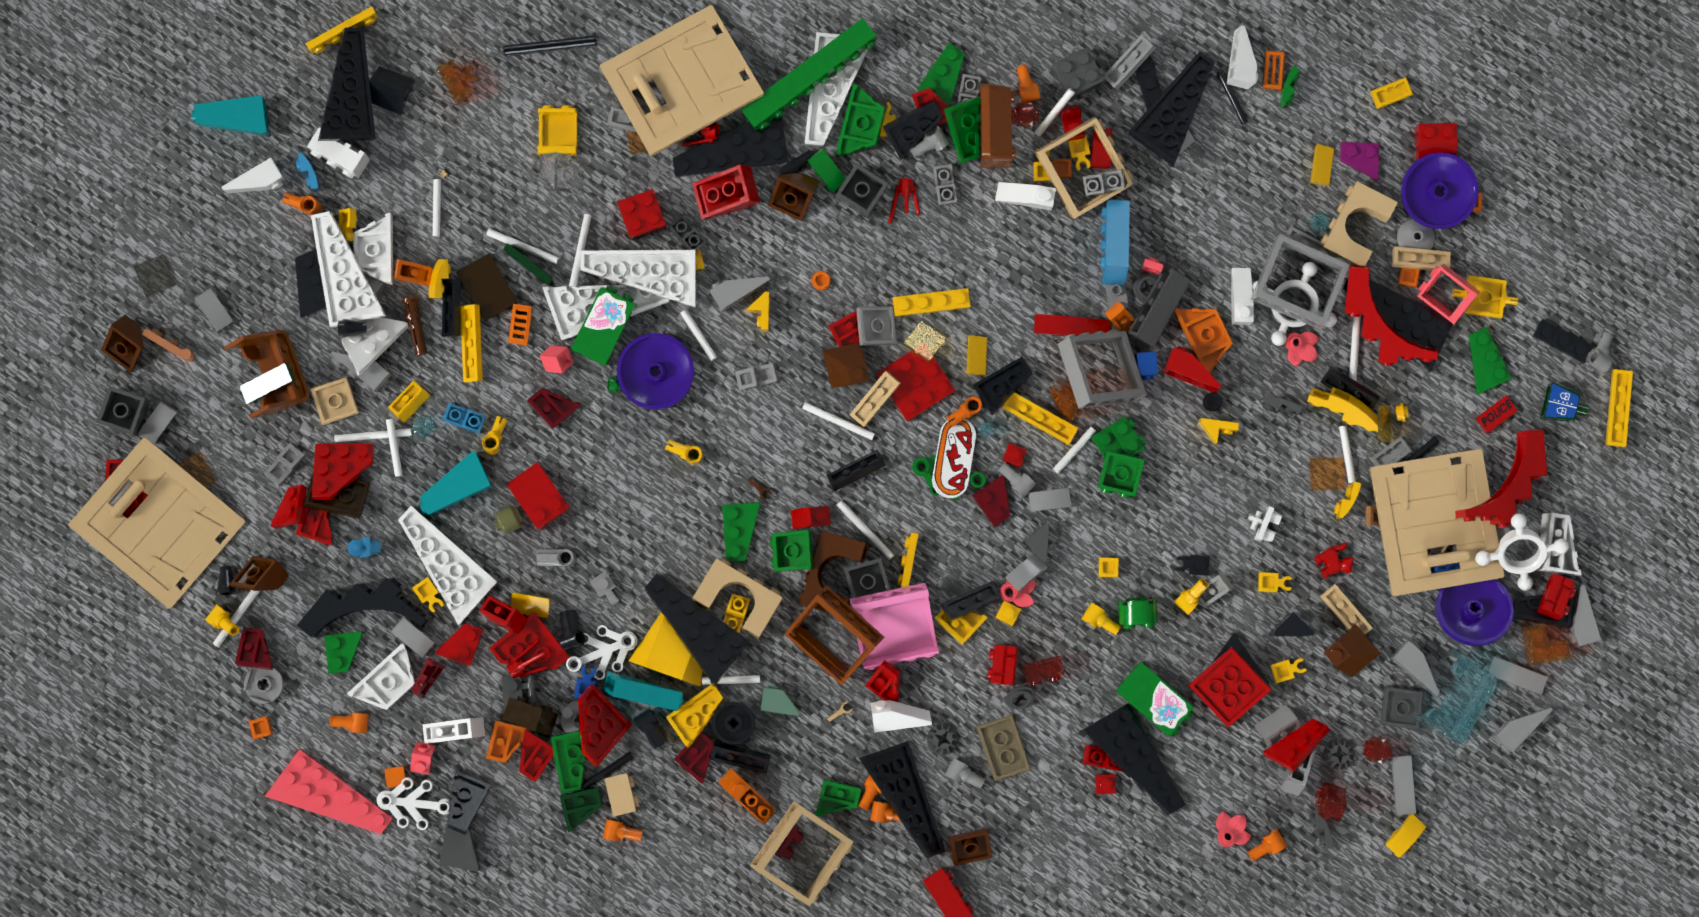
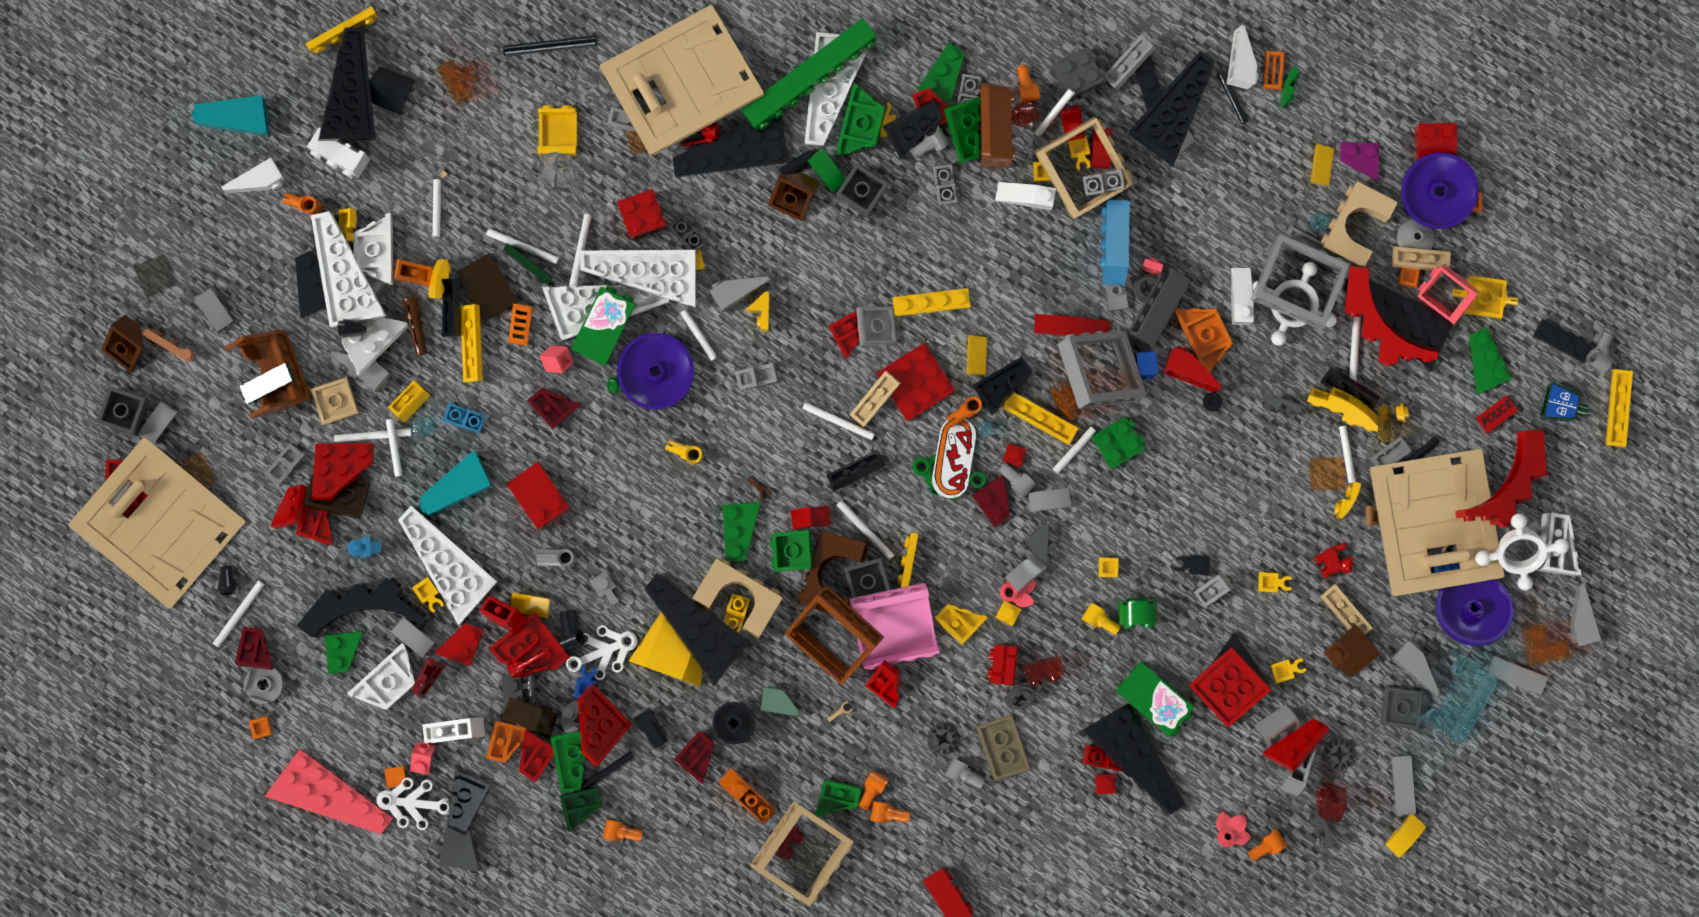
(220, 620): yellow pin -> none
(260, 575): reddish brown slope -> none
(305, 167): dark azure slope -> none
(355, 723): orange pin -> none
(494, 435): yellow pin -> none
(508, 519): olive head -> none
(621, 794): tan brick -> none
(642, 691): teal slope -> none
(695, 714): yellow wing -> none
(726, 192): red slope -> none
(734, 679): white bar -> none
(740, 757): black plate -> none
(821, 280): orange tile -> none
(845, 365): reddish brown slope -> none
(894, 715): white slope -> none
(901, 785): black wing -> none
(906, 189): red plant -> none
(924, 341): clear yellow piece -> none
(970, 601): black plate -> none
(970, 846): reddish brown slope -> none
(1063, 167): orange tile -> none
(1120, 317): orange slope -> none
(1120, 474): green plate -> none
(1189, 599): yellow pin -> none
(1212, 427): yellow slope -> none
(1269, 516): white hips -> none
(1291, 626): black slope -> none
(1304, 349): coral plate -> none
(1377, 750): clear red head -> none
(1391, 93): yellow plate -> none
(1515, 731): light grey slope -> none
(1527, 607): black wing -> none
(1556, 597): red brick -> none

